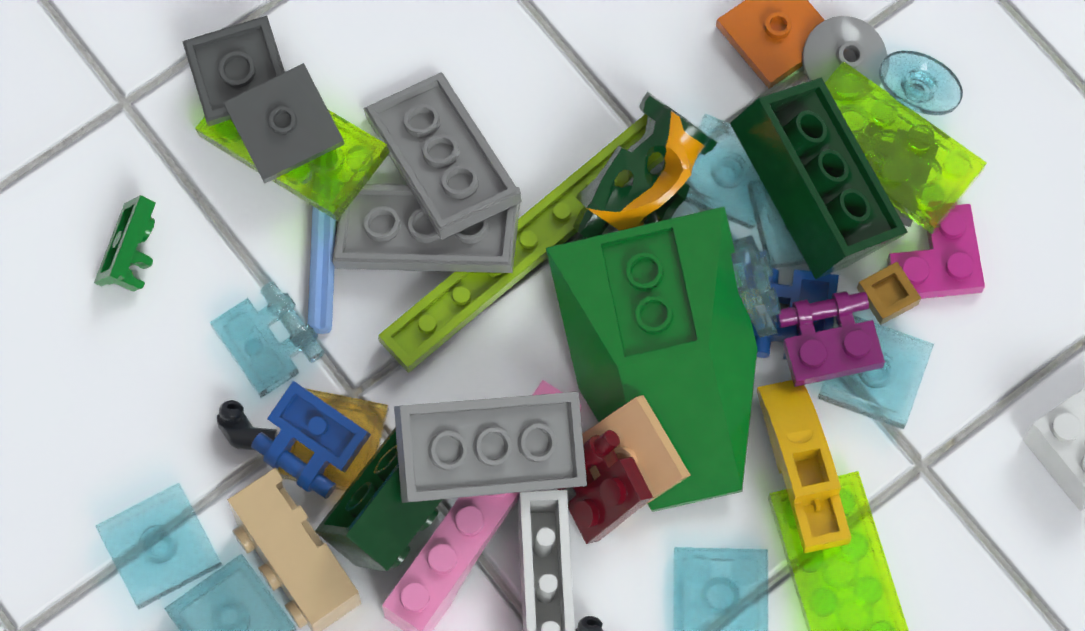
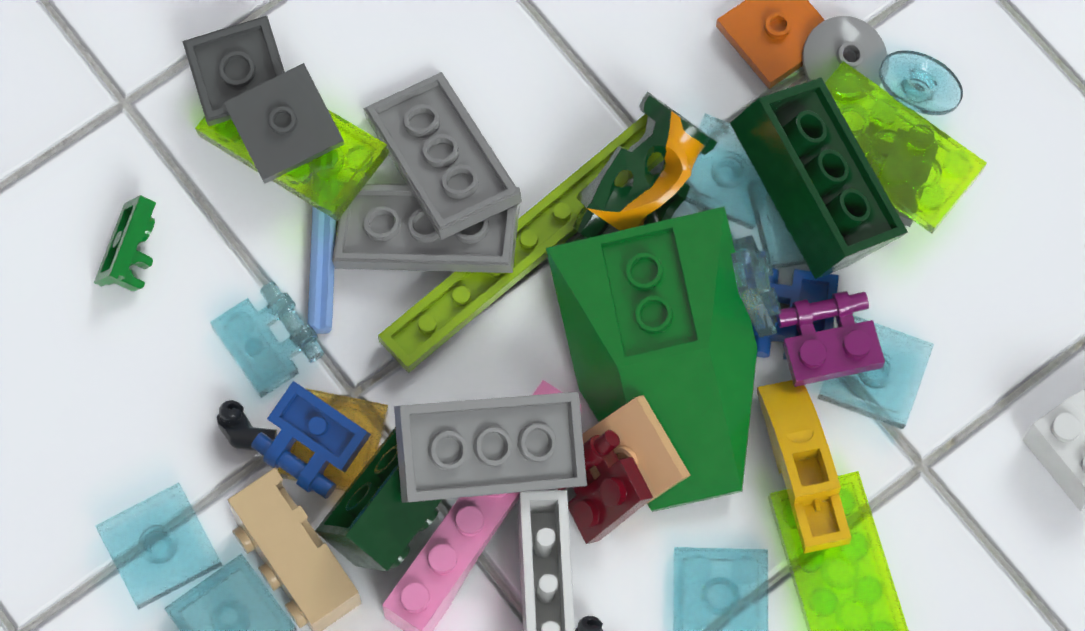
(889, 293): pearl gold tile -> none
(951, 263): dark pink plate -> none

